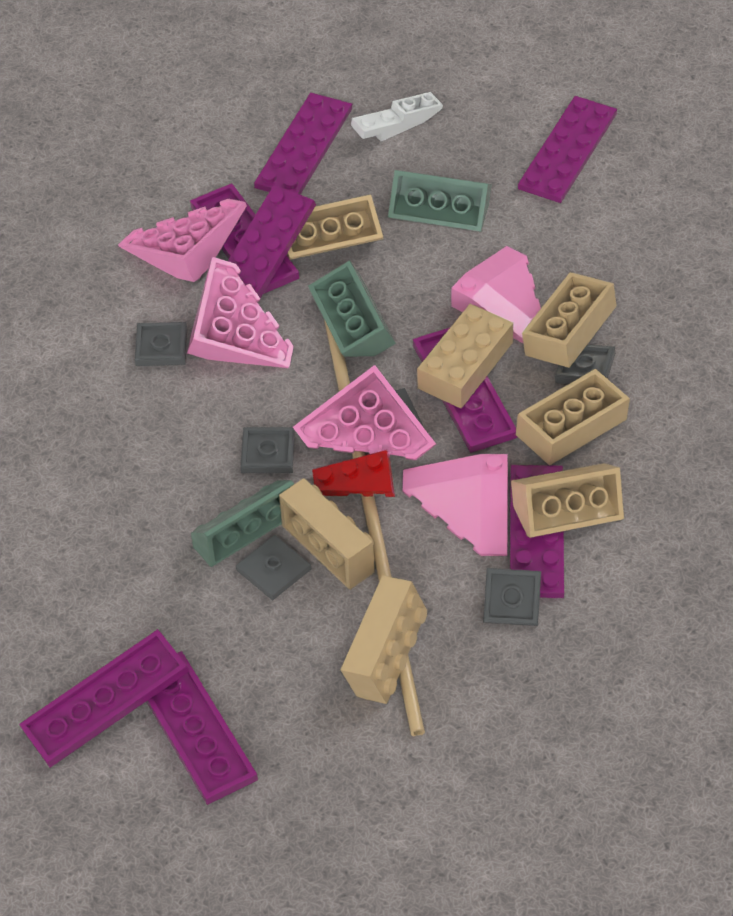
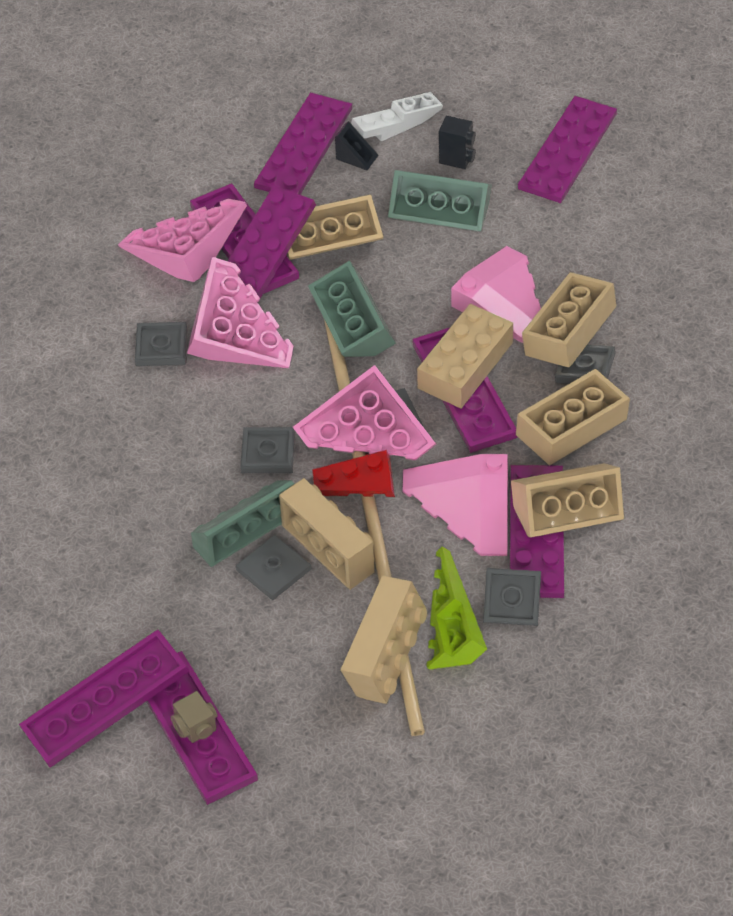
(194, 717): none -> dark tan brick
(353, 148): none -> black slope
(456, 142): none -> black brick
(457, 631): none -> lime wedge

